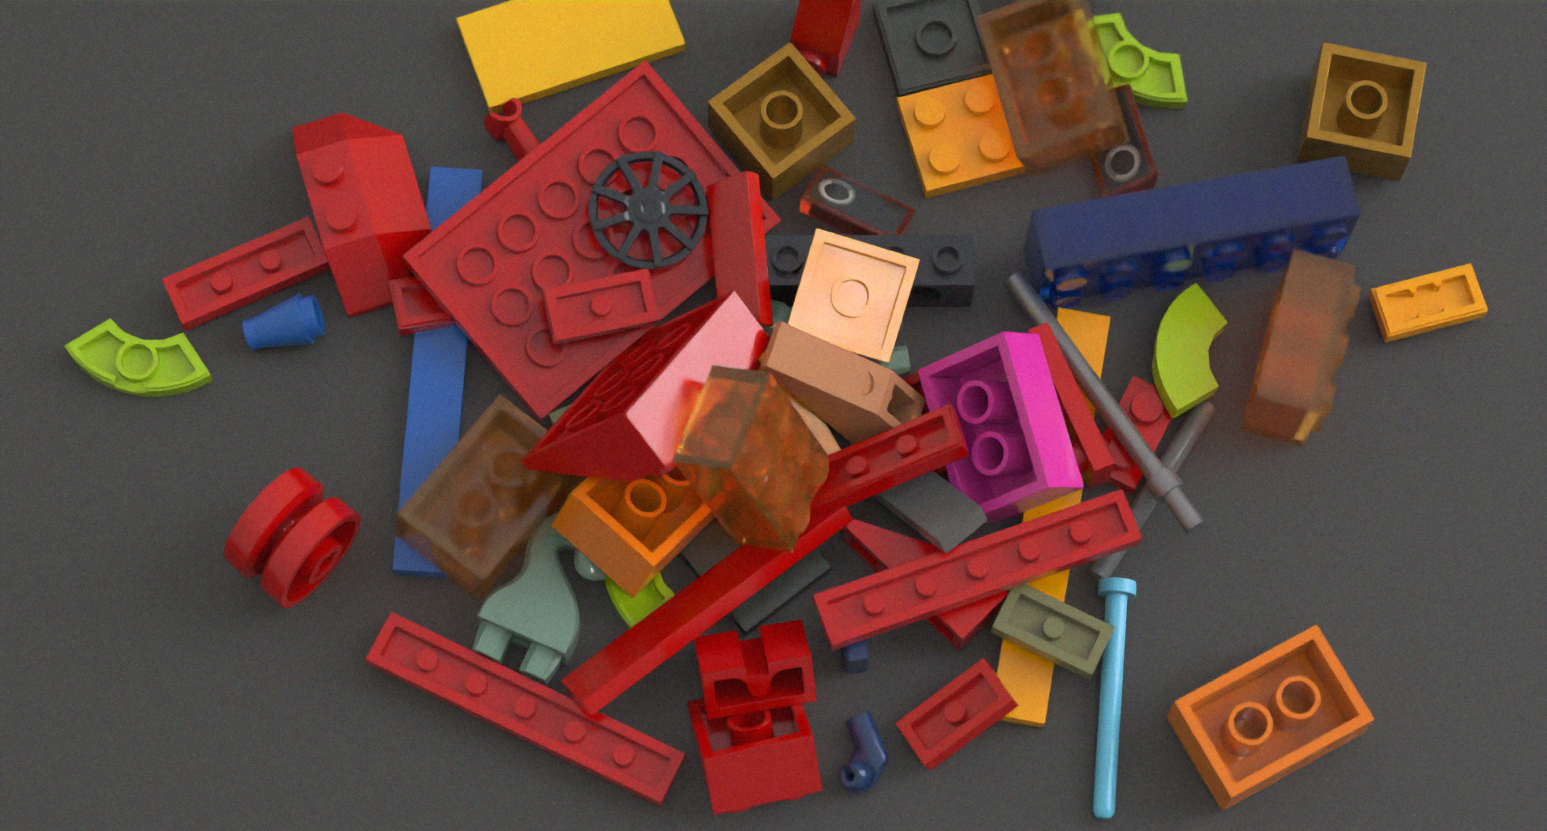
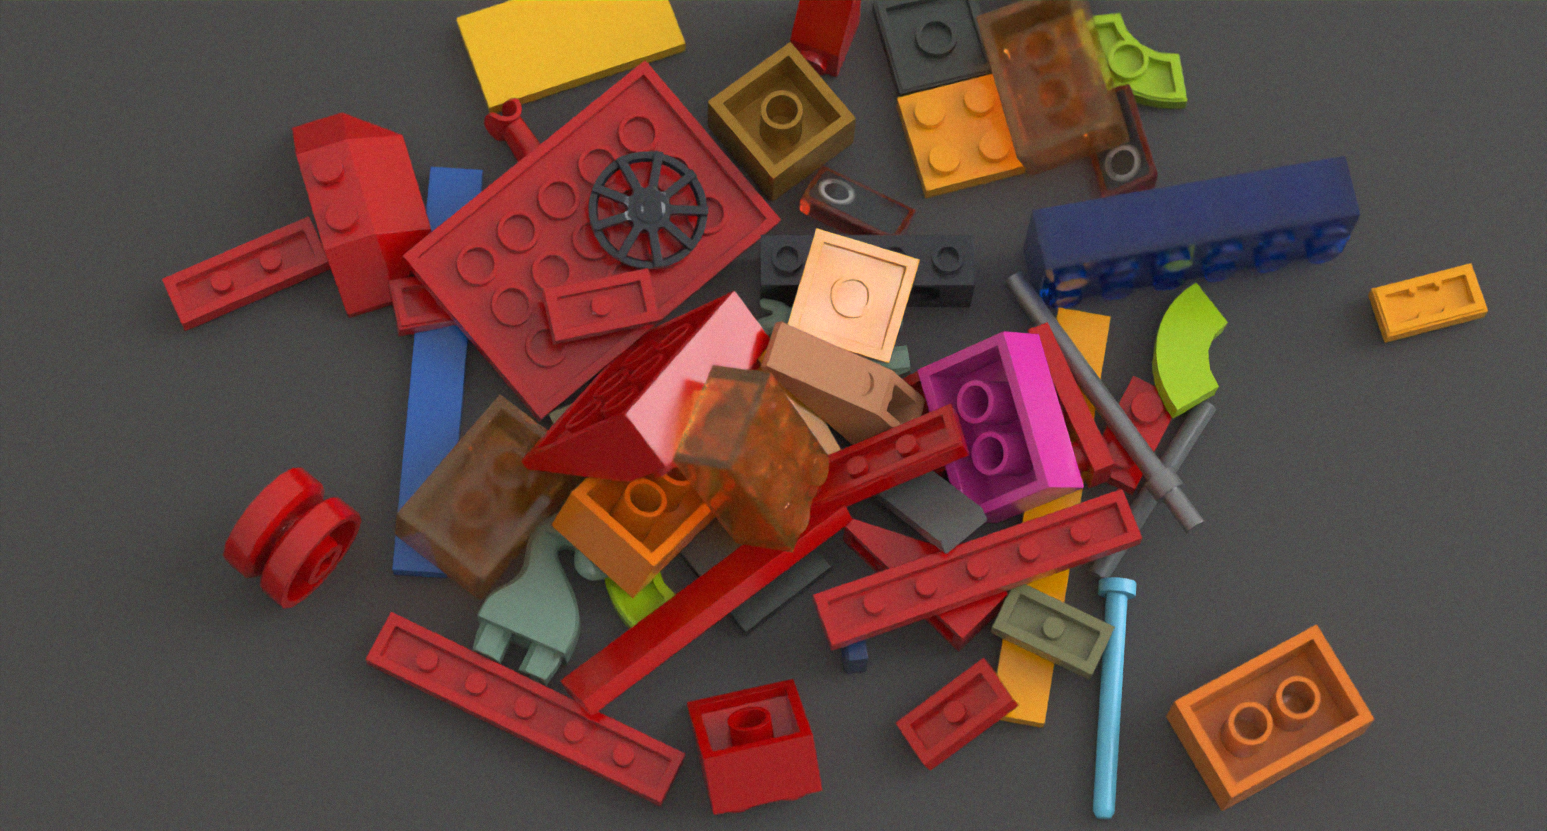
(136, 364): lime tile -> none
(286, 324): blue cone -> none
(740, 243): red tile -> none
(755, 672): red brick -> none
(867, 759): dark blue arm -> none
(1302, 348): clear orange brick -> none
(1362, 110): pearl gold brick -> none

